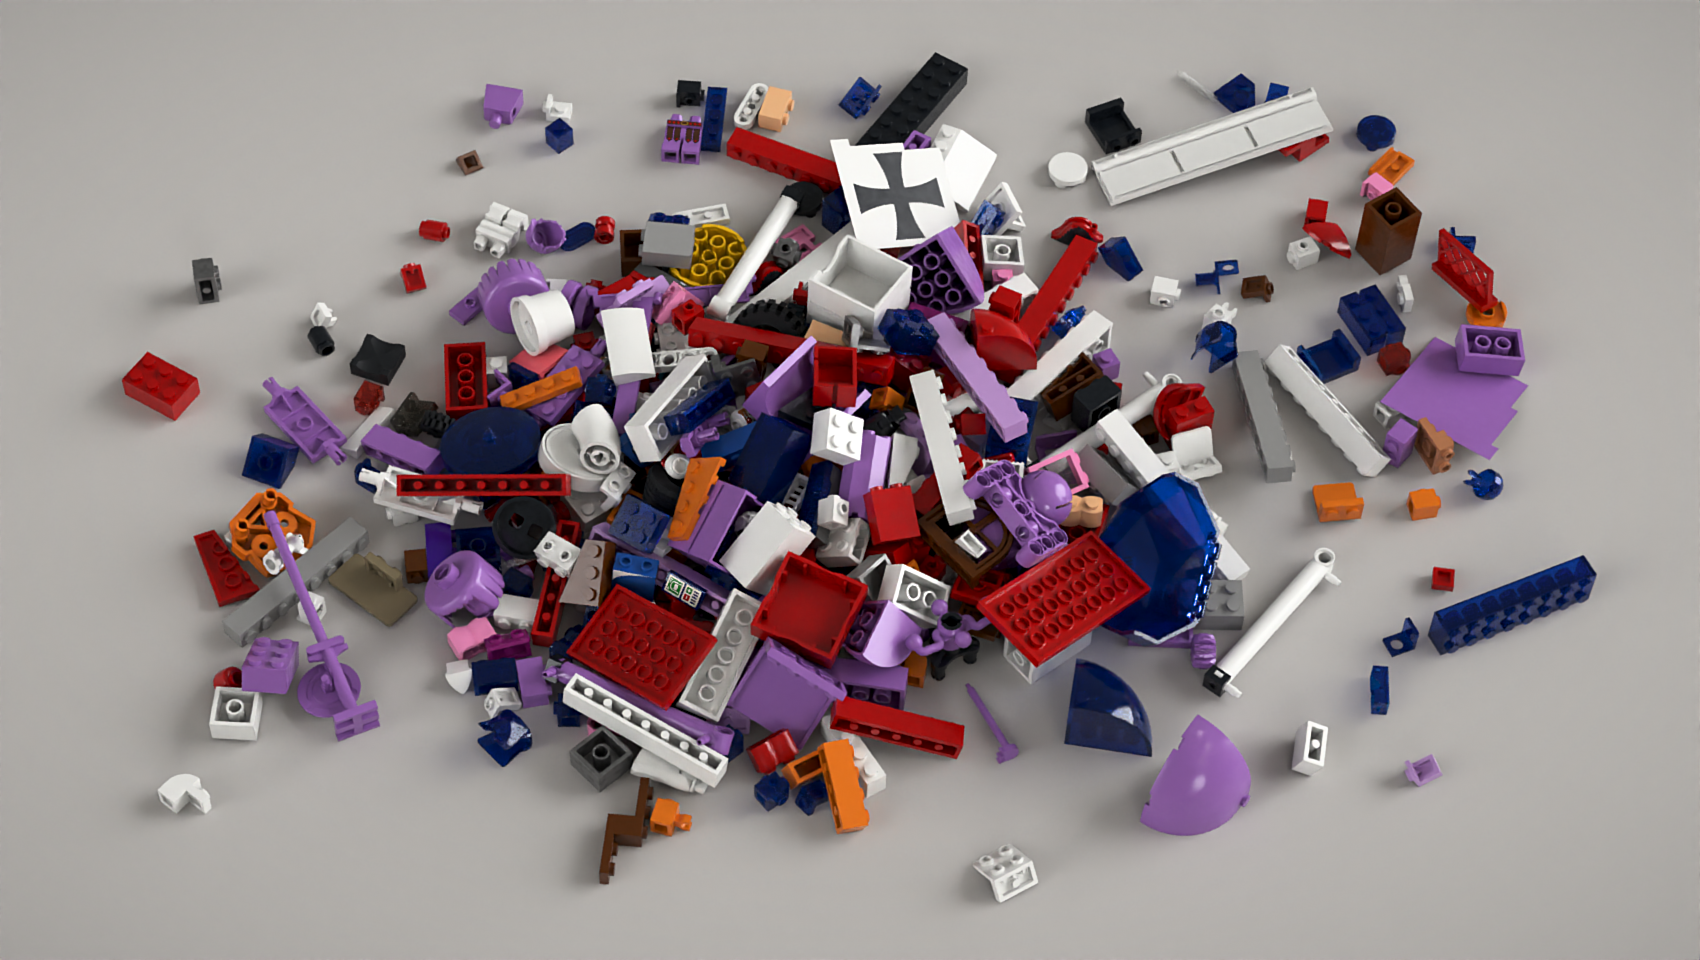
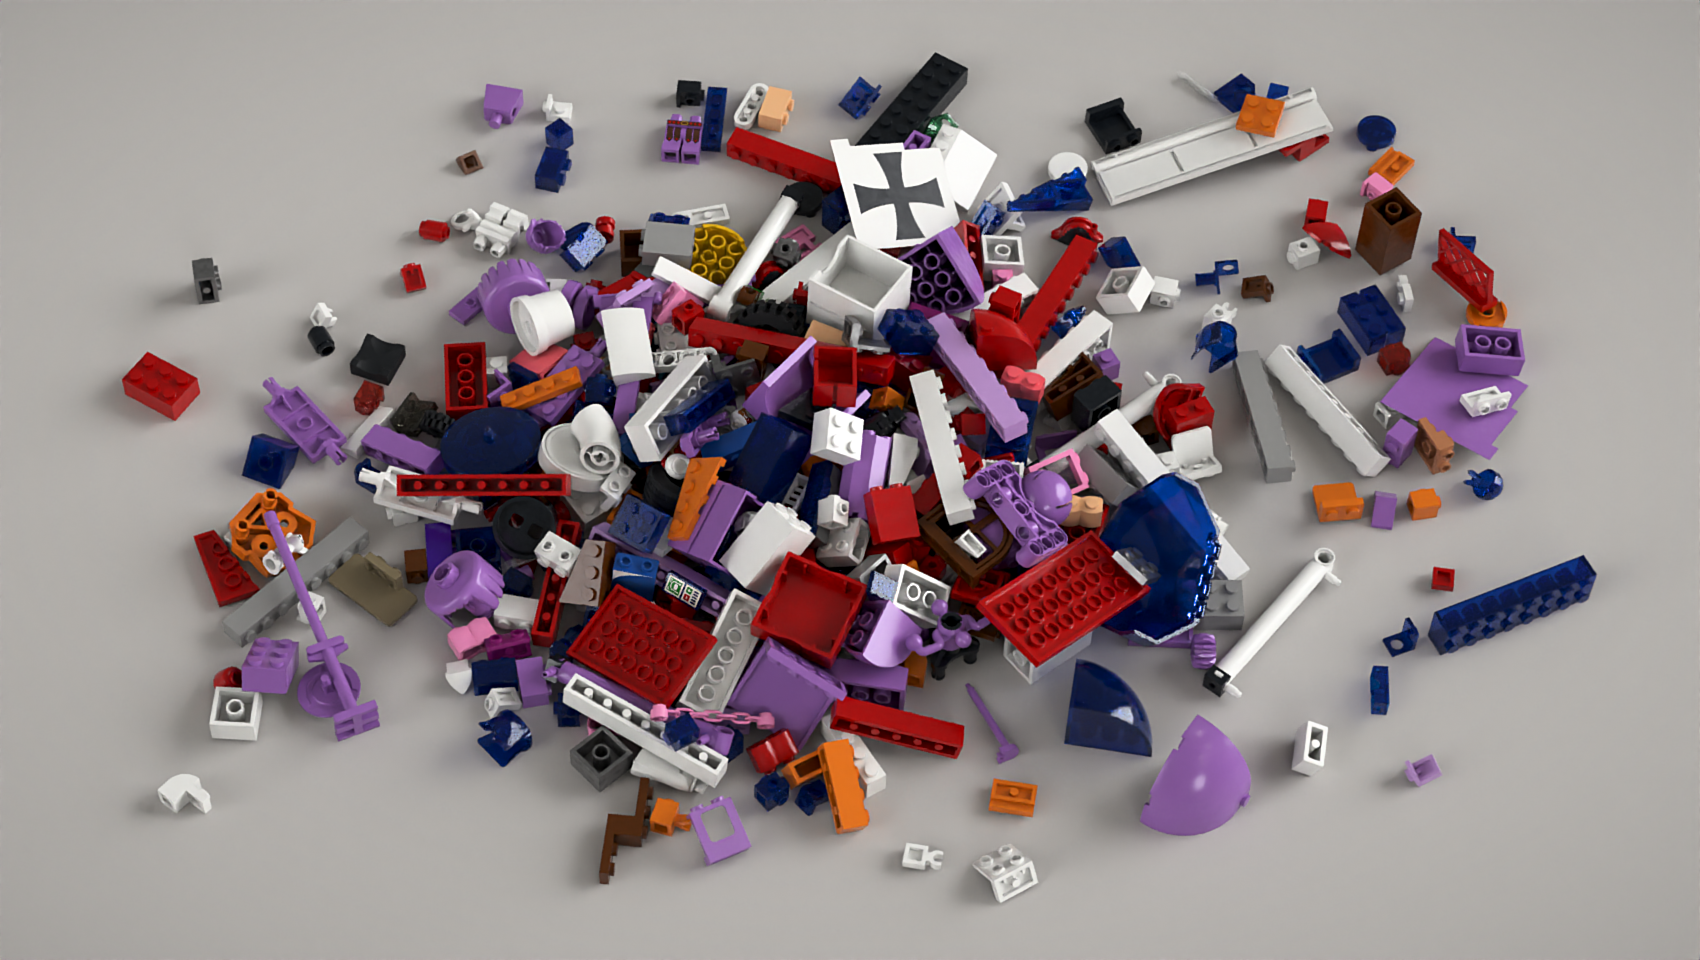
(472, 223): none -> white piece
(552, 169): none -> clear blue brick
(587, 245): none -> clear blue brick
(681, 732): none -> clear blue brick
(695, 284): none -> white tile
(725, 847): none -> medium lavender window
(749, 295): none -> reddish brown leg
(764, 720): none -> bright pink piece
(881, 587): none -> slope
(917, 857): none -> white plate
(935, 125): none -> clear green bracket
(1013, 797): none -> orange plate
(1023, 384): none -> coral brick
(1062, 194): none -> clear blue wedge
(1125, 290): none -> white brick
(1136, 566): none -> flat silver plate
(1260, 115): none -> orange plate
(1383, 510): none -> medium lavender slope
(1485, 401): none -> white bracket

